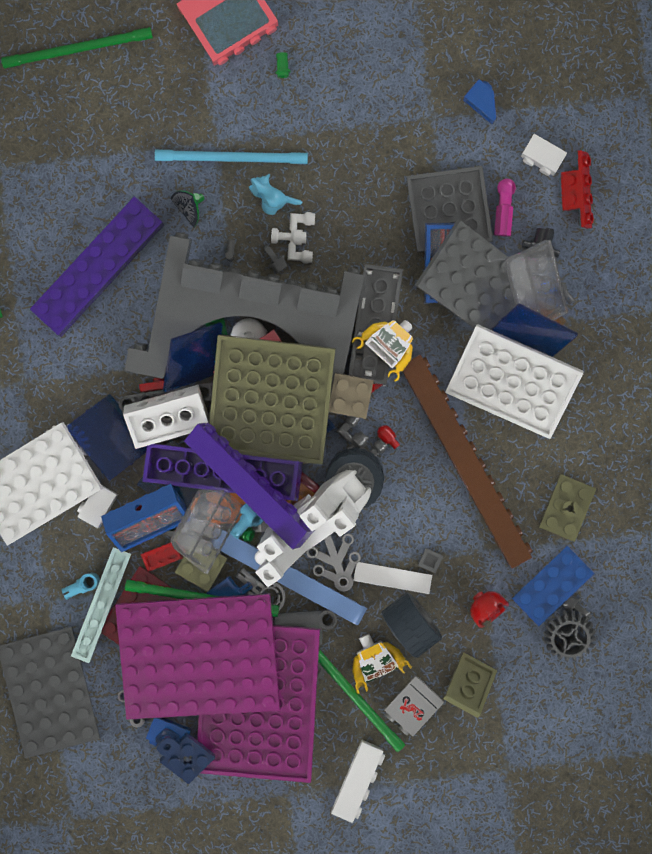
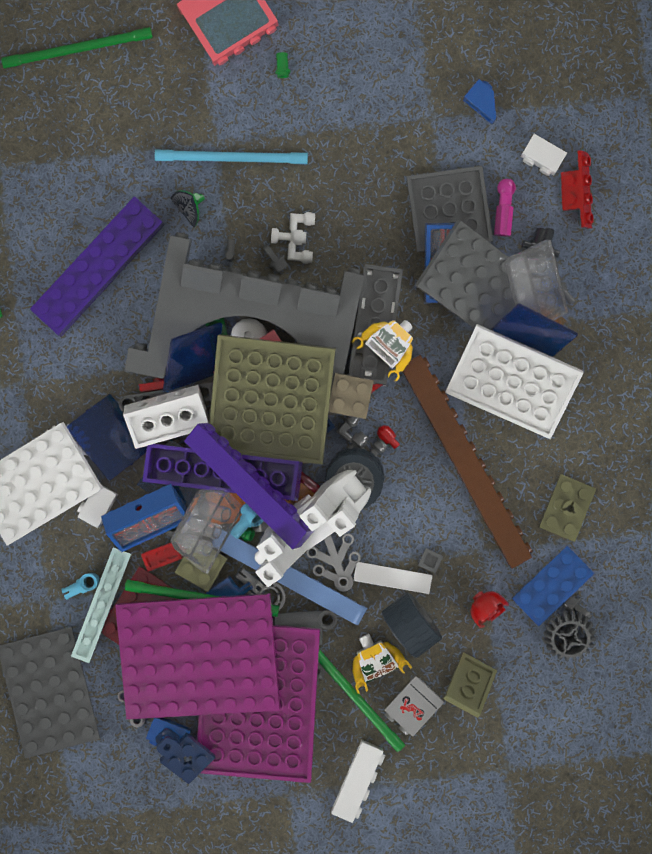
(271, 197): medium azure animal -> none

